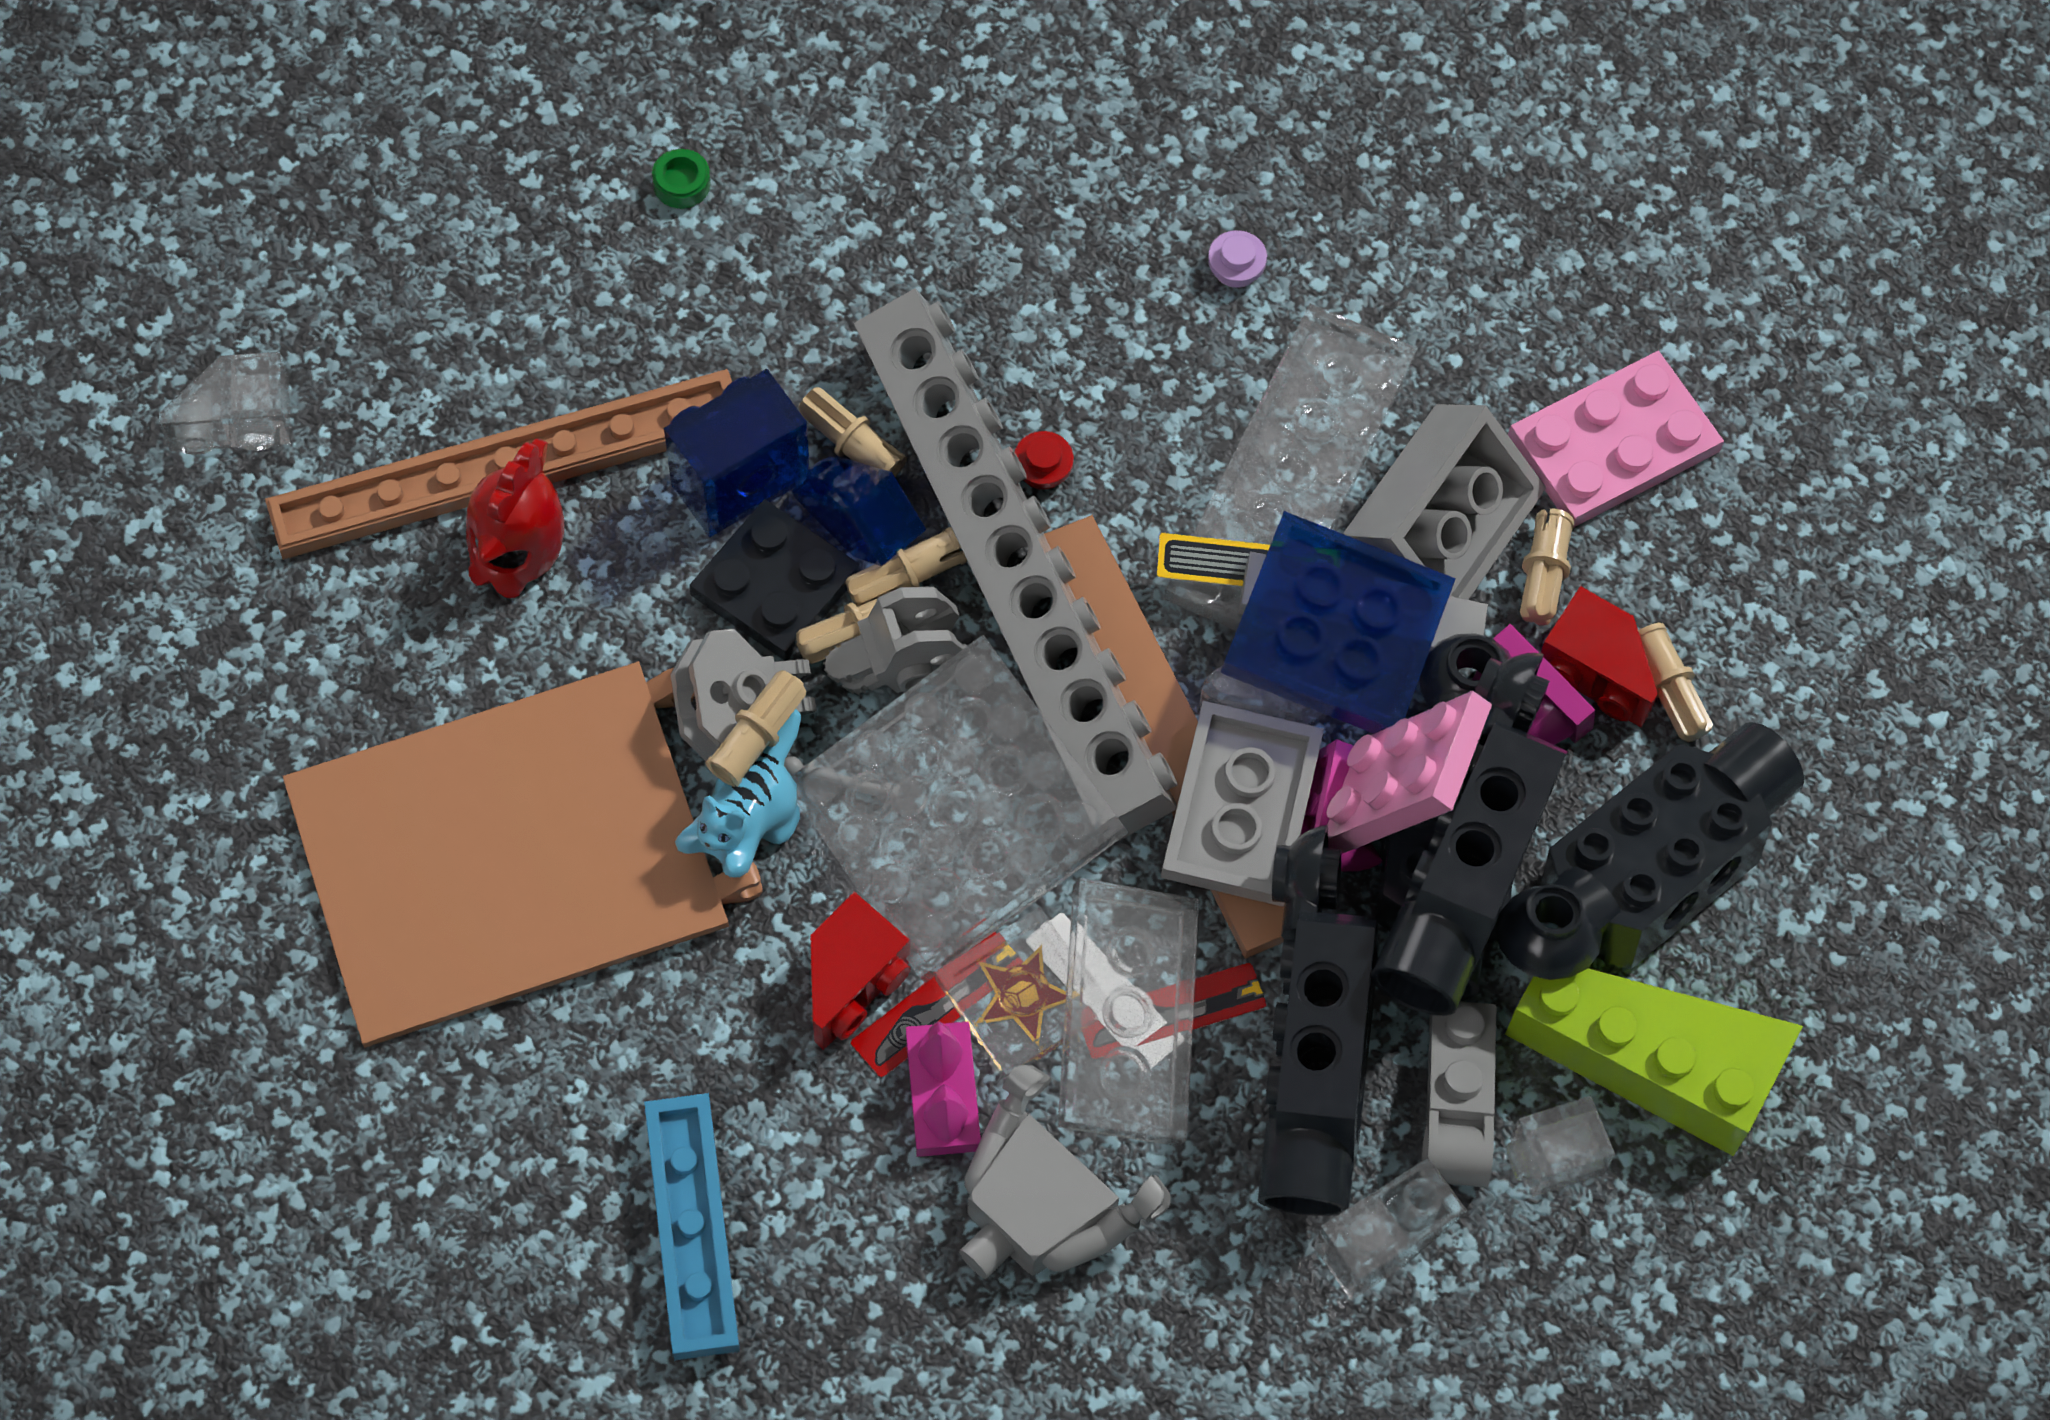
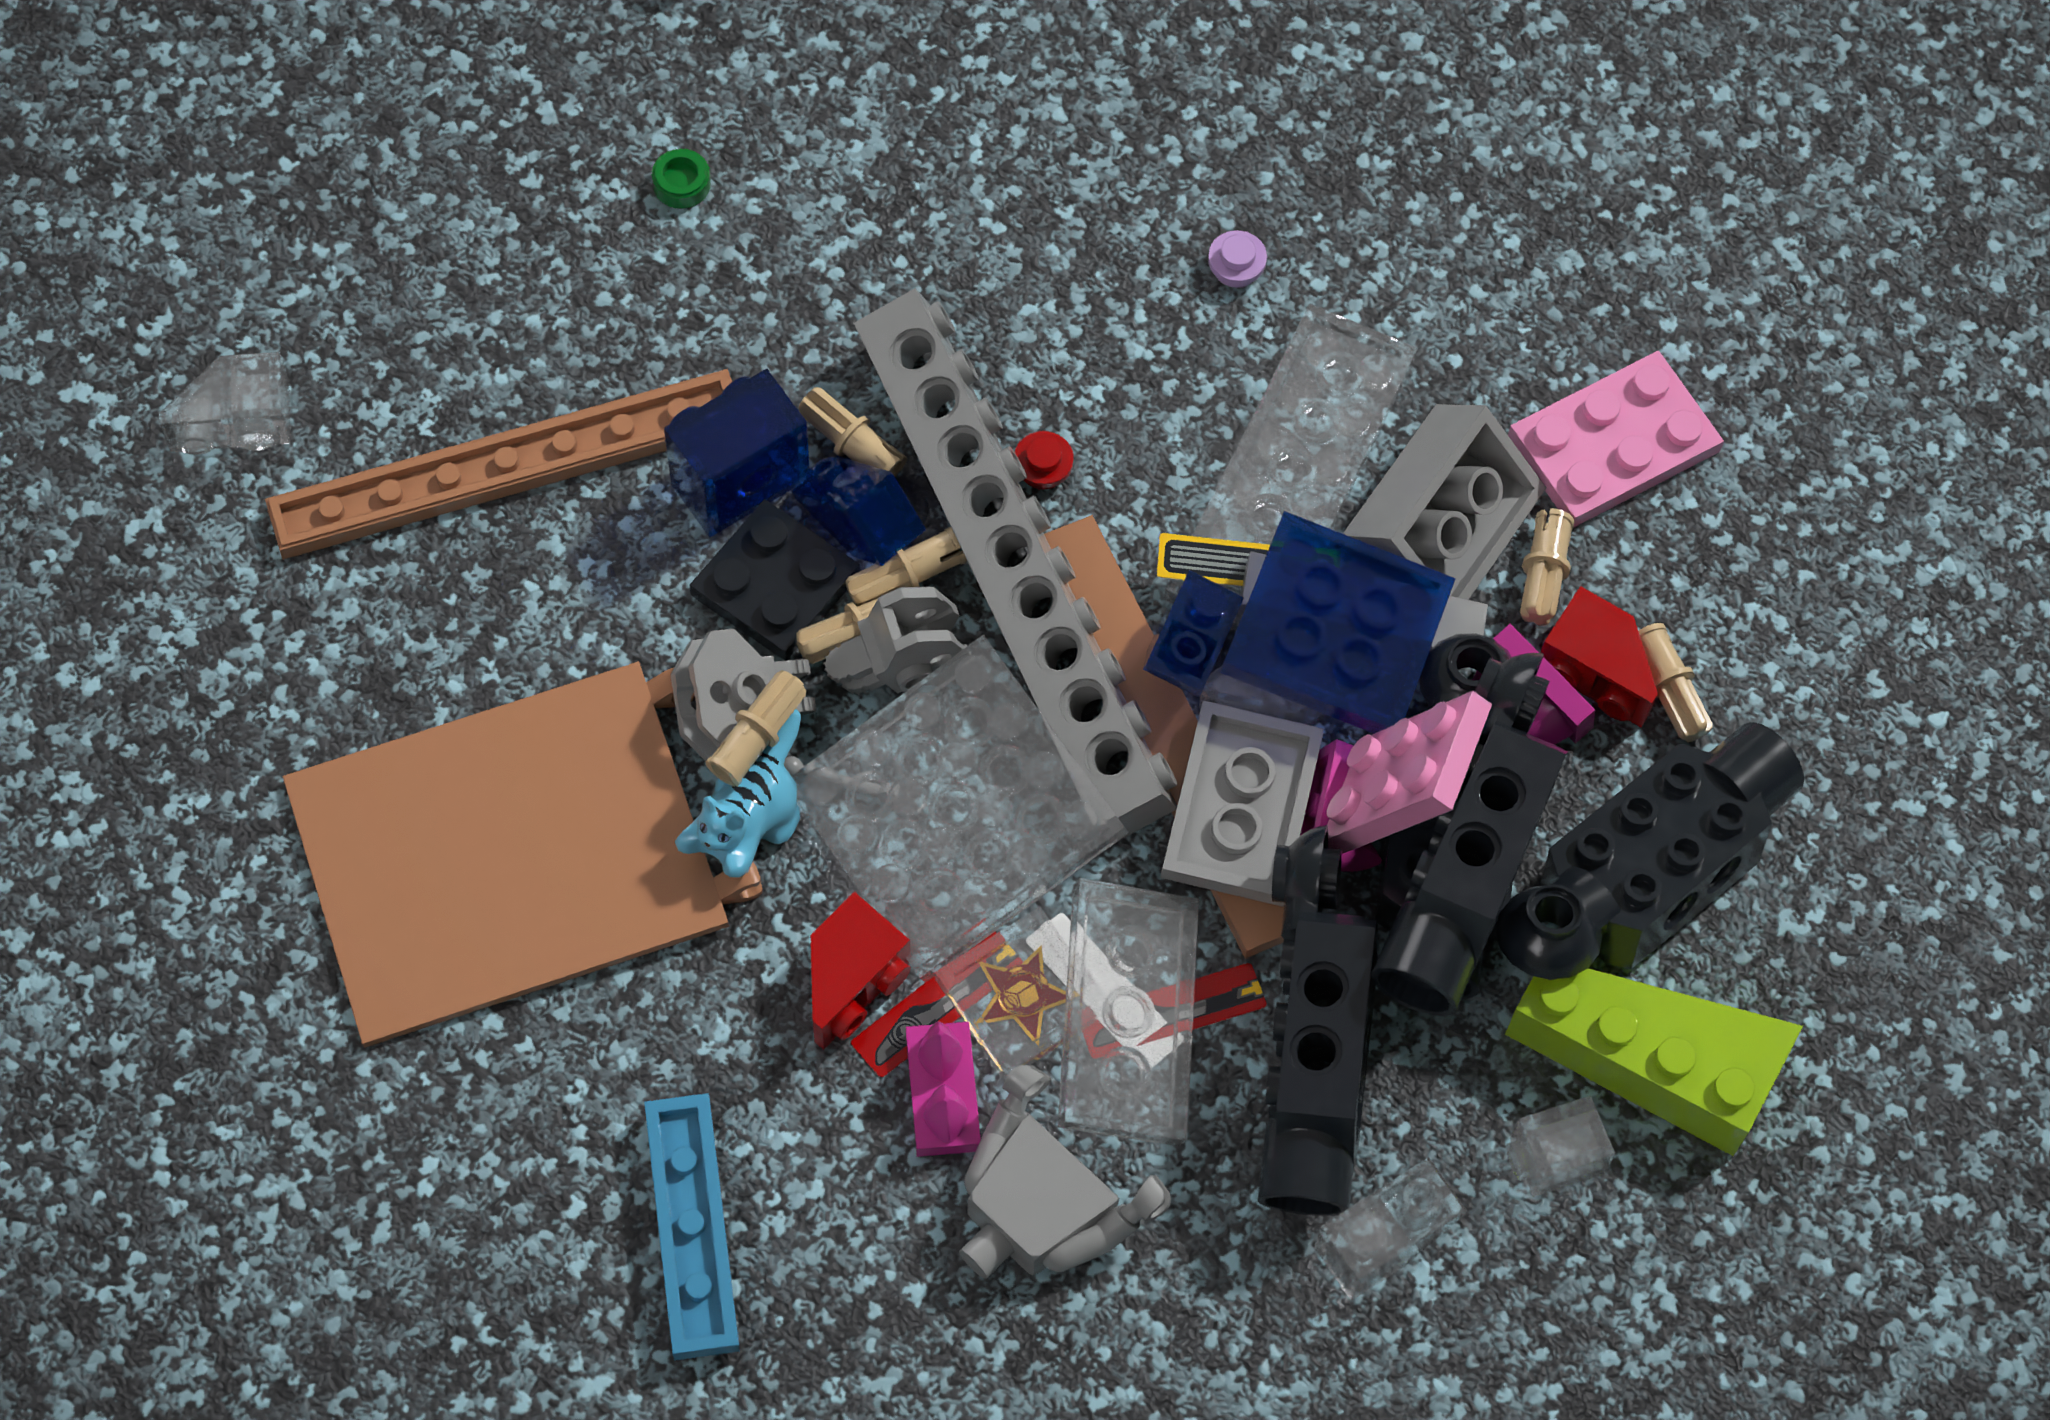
(514, 512): red piece -> none
(1192, 633): none -> clear blue slope
(1462, 1094): light grey plate -> none

